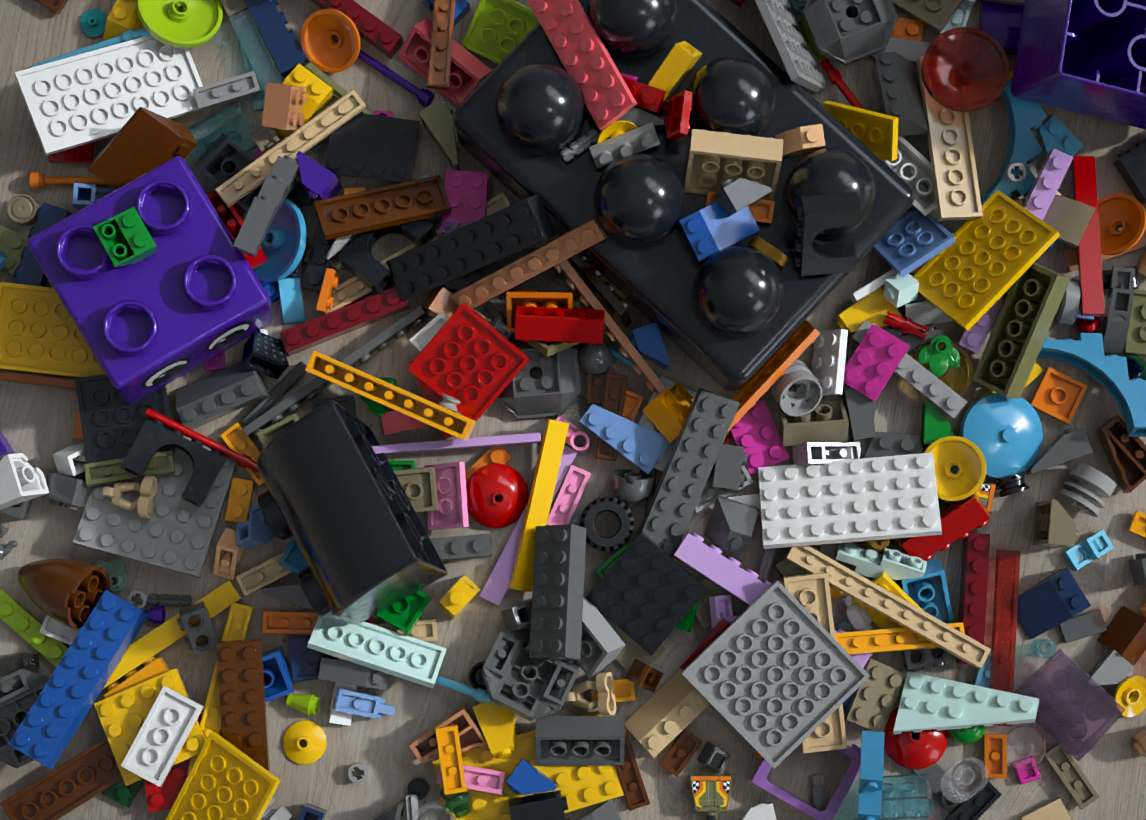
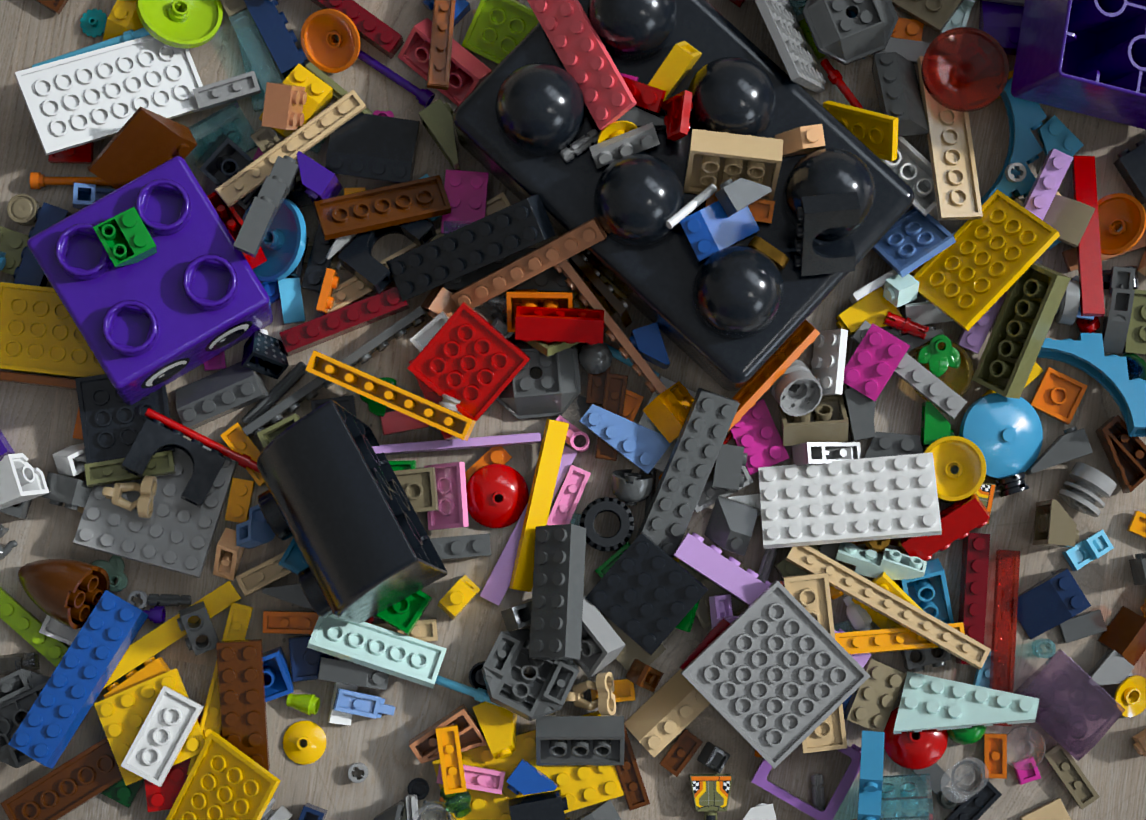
(689, 207): none -> white bar

